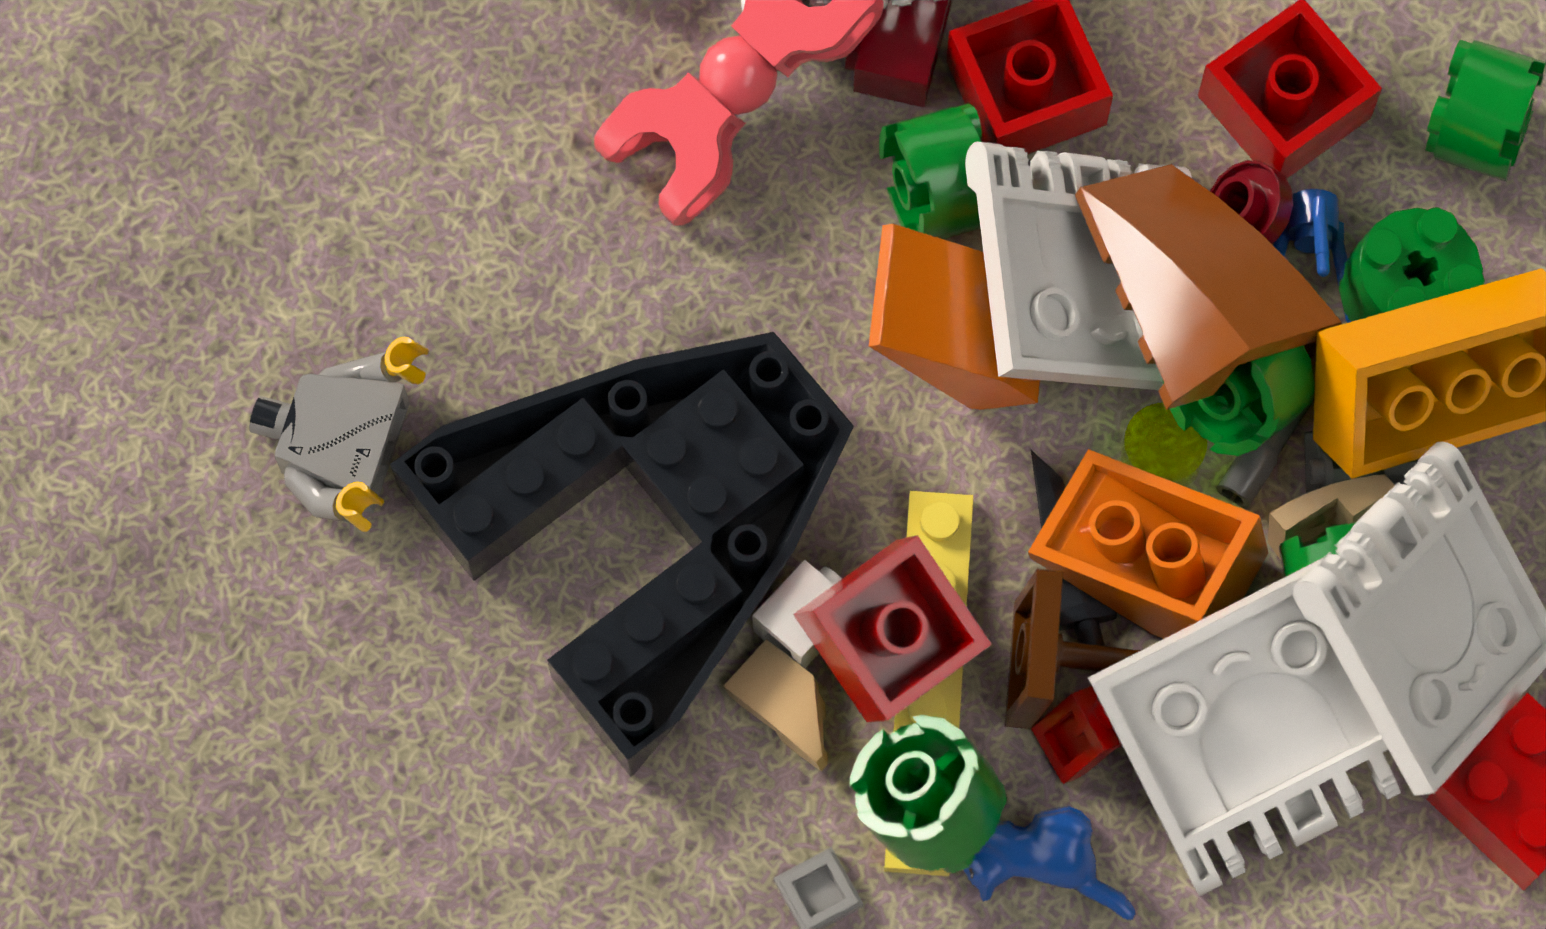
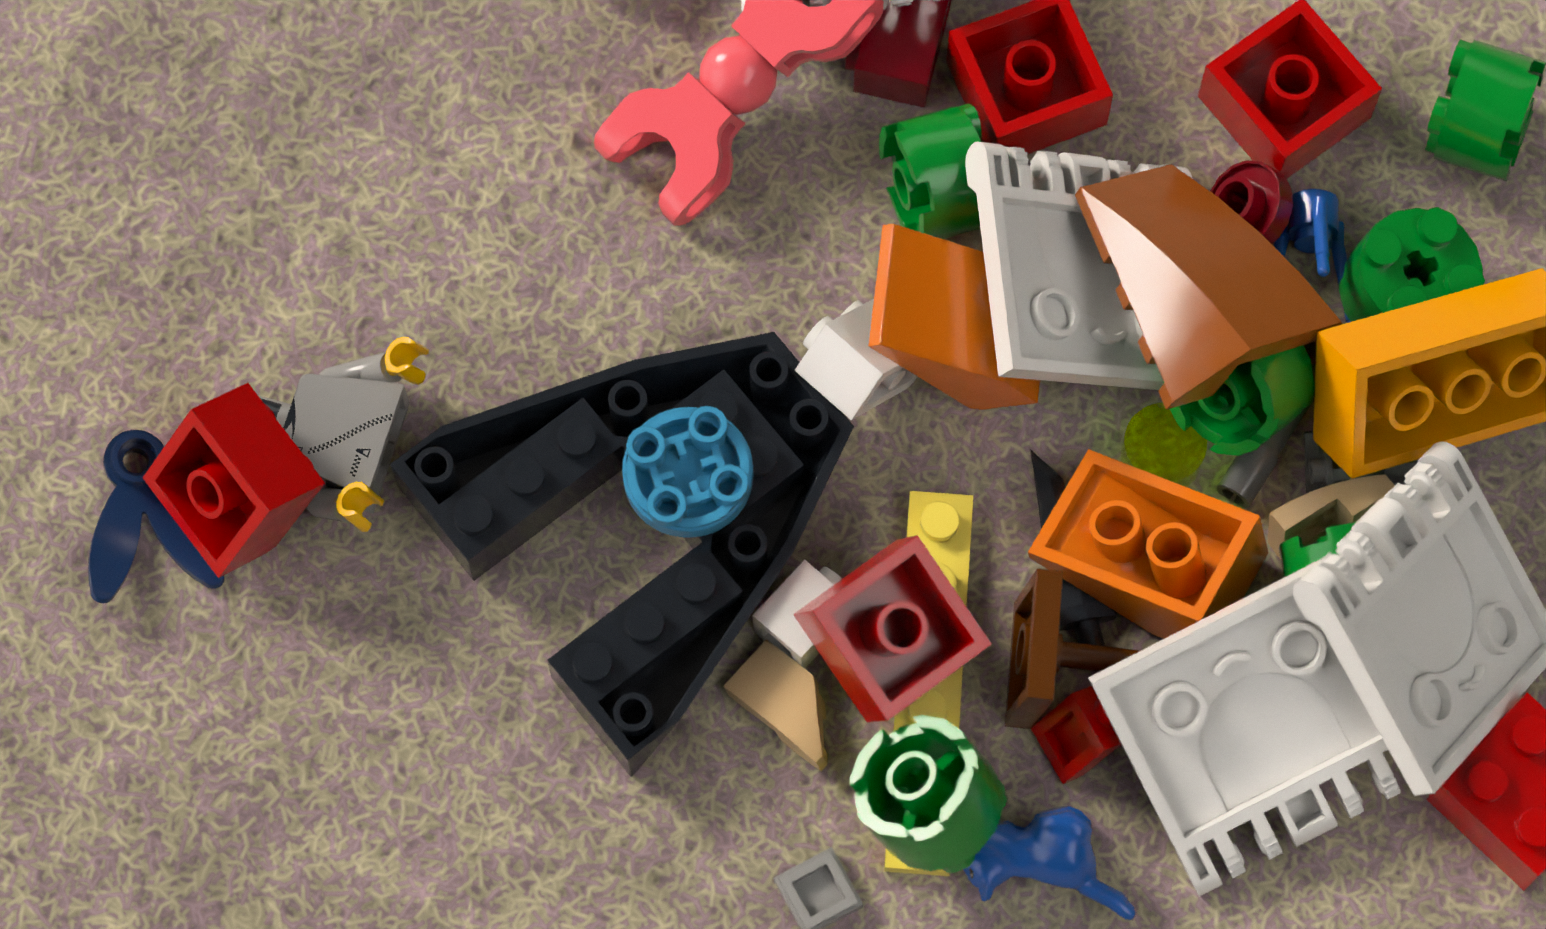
(119, 524): none -> dark blue plant
(233, 479): none -> red brick
(687, 471): none -> dark azure tile
(846, 367): none -> white brick

